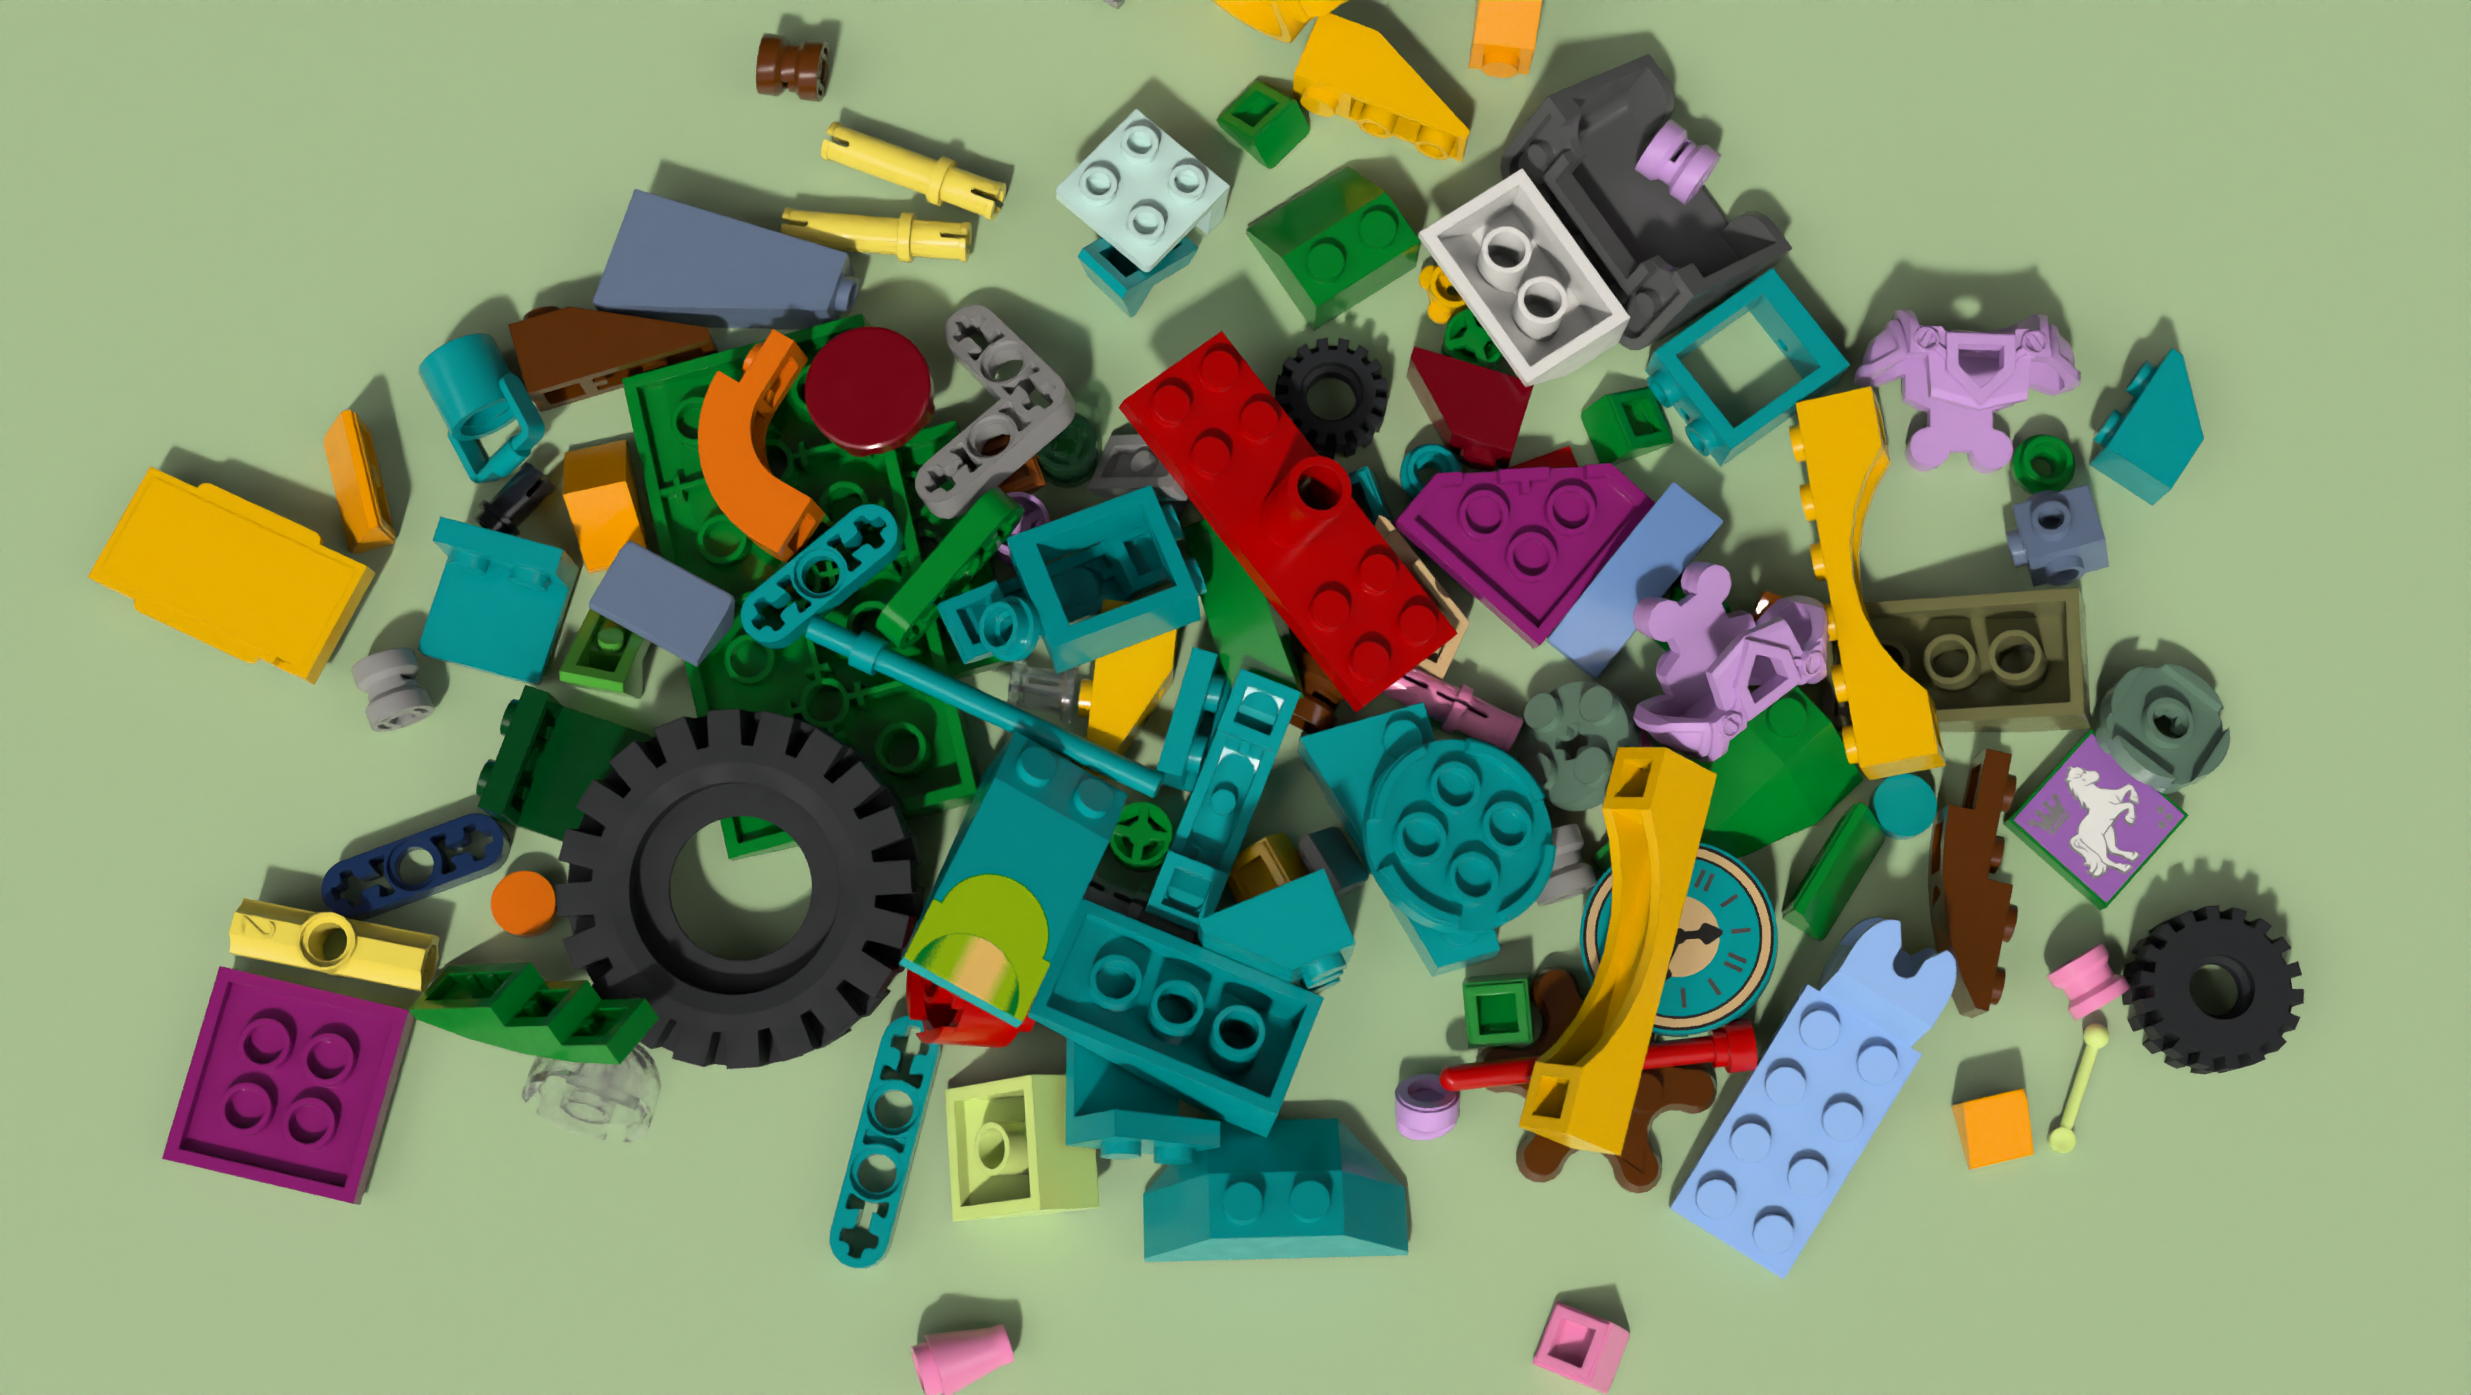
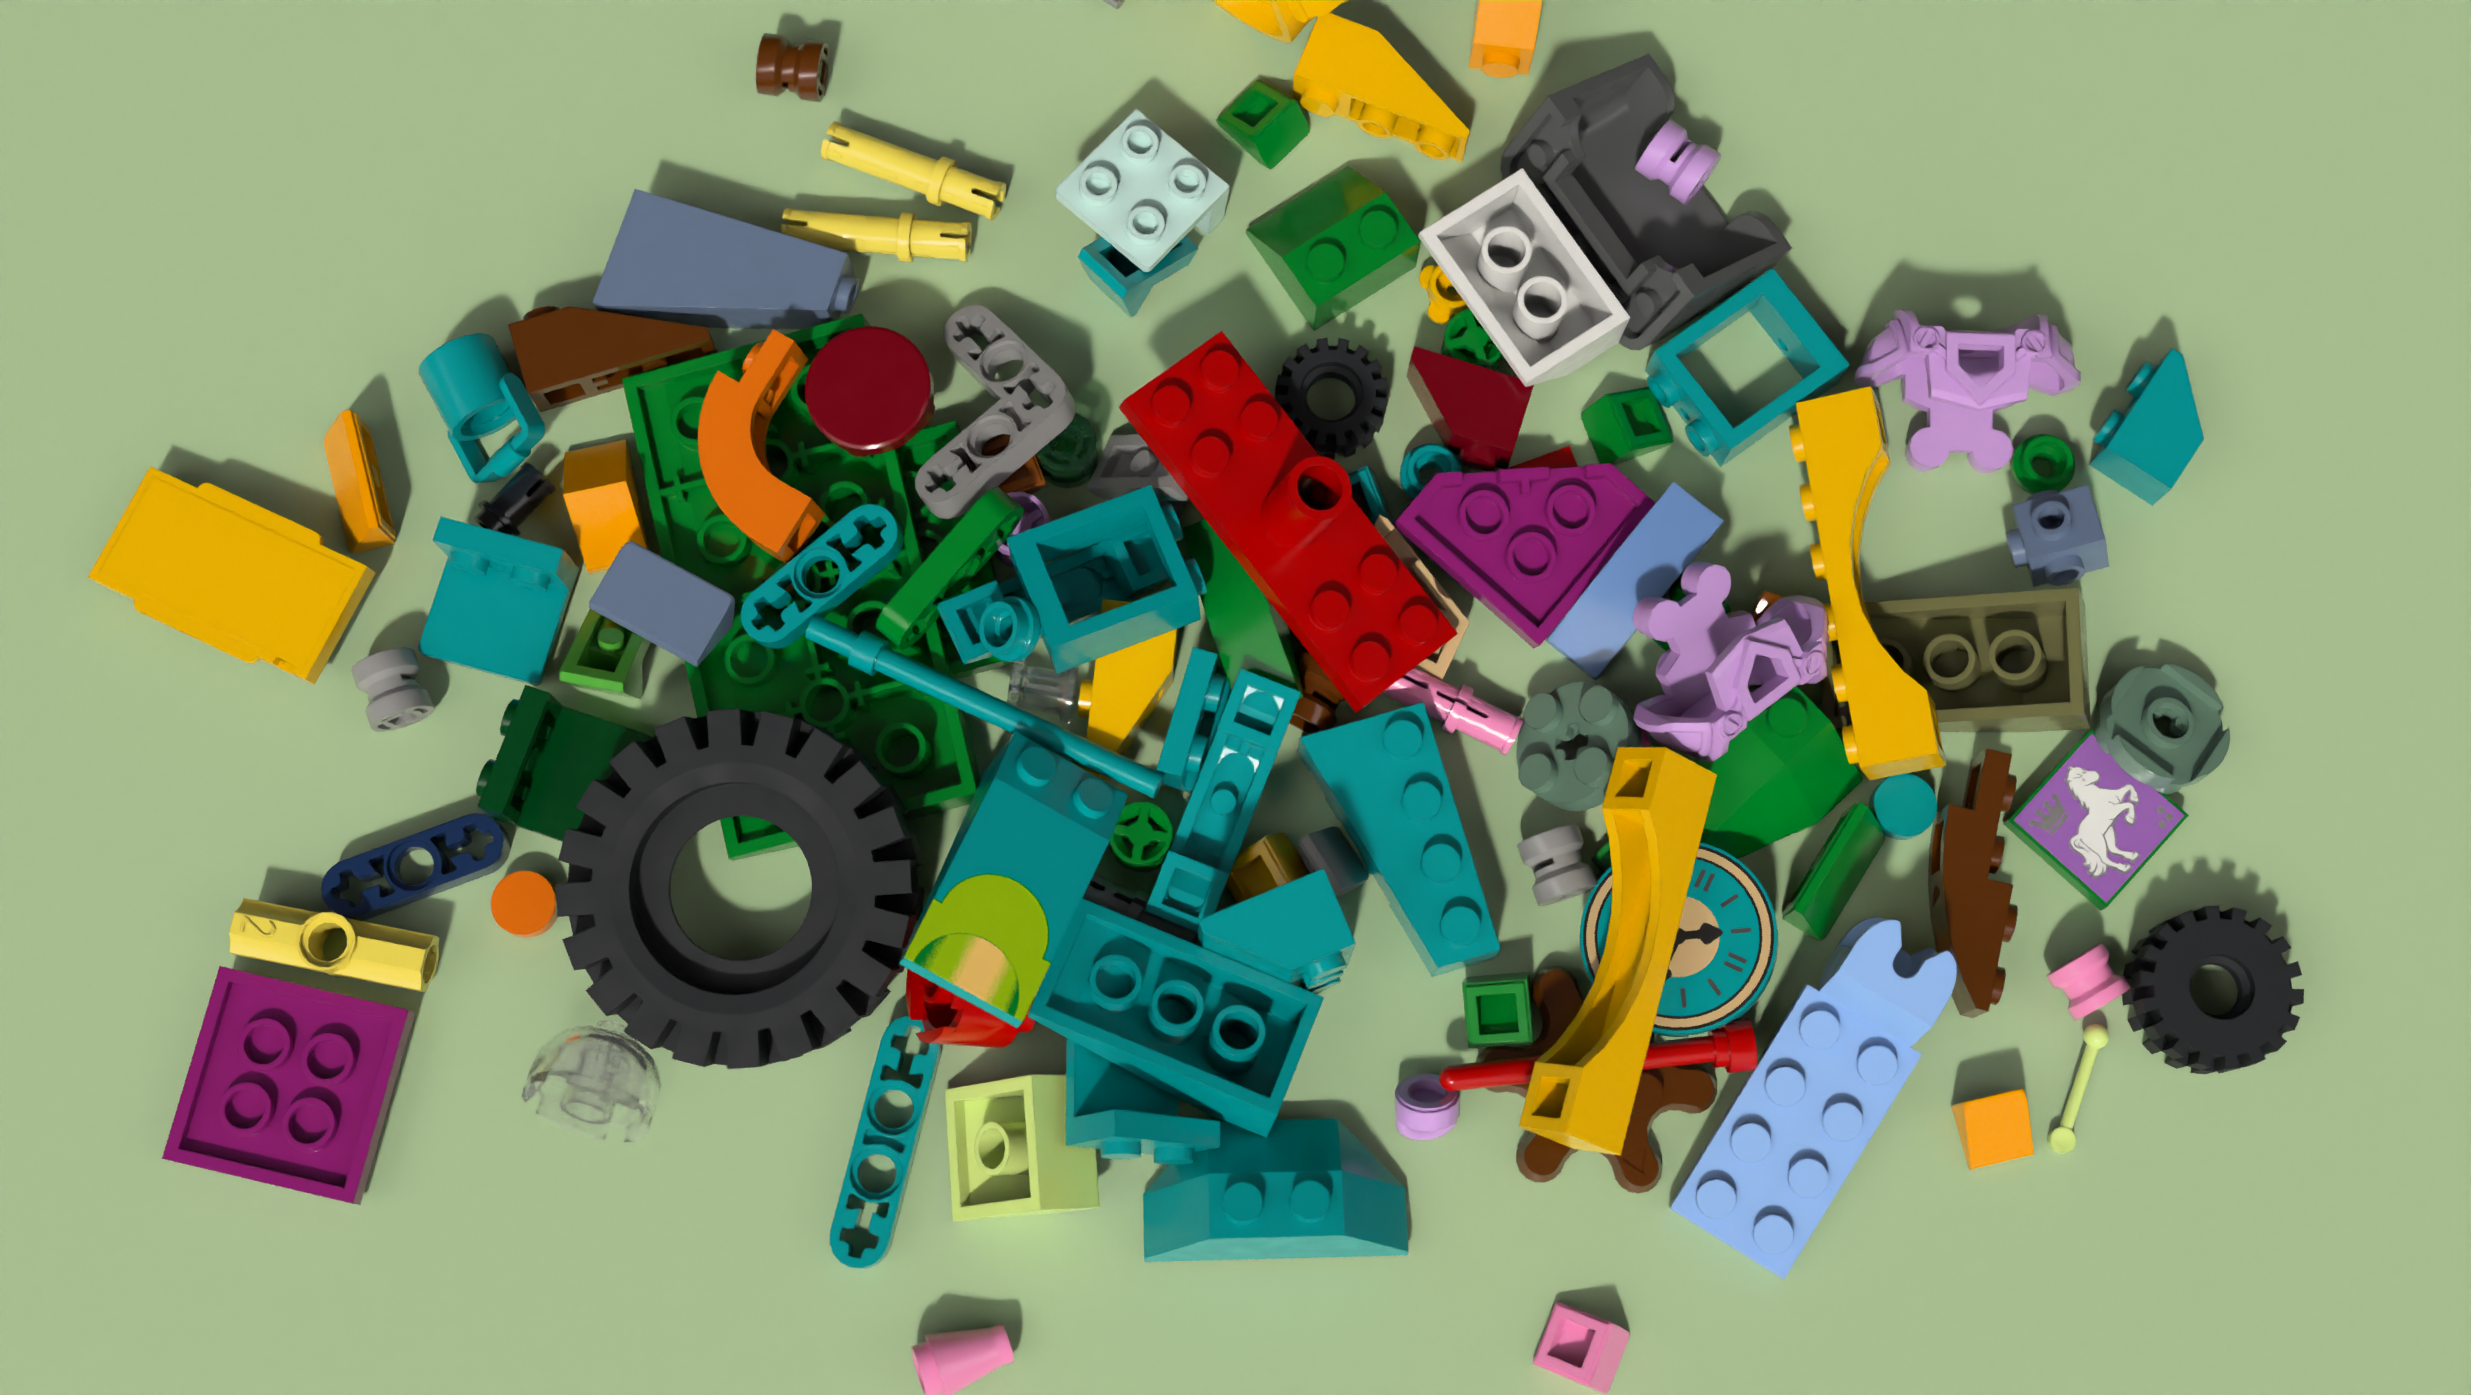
(524, 1014): green slope -> none
(1458, 836): teal tile -> none

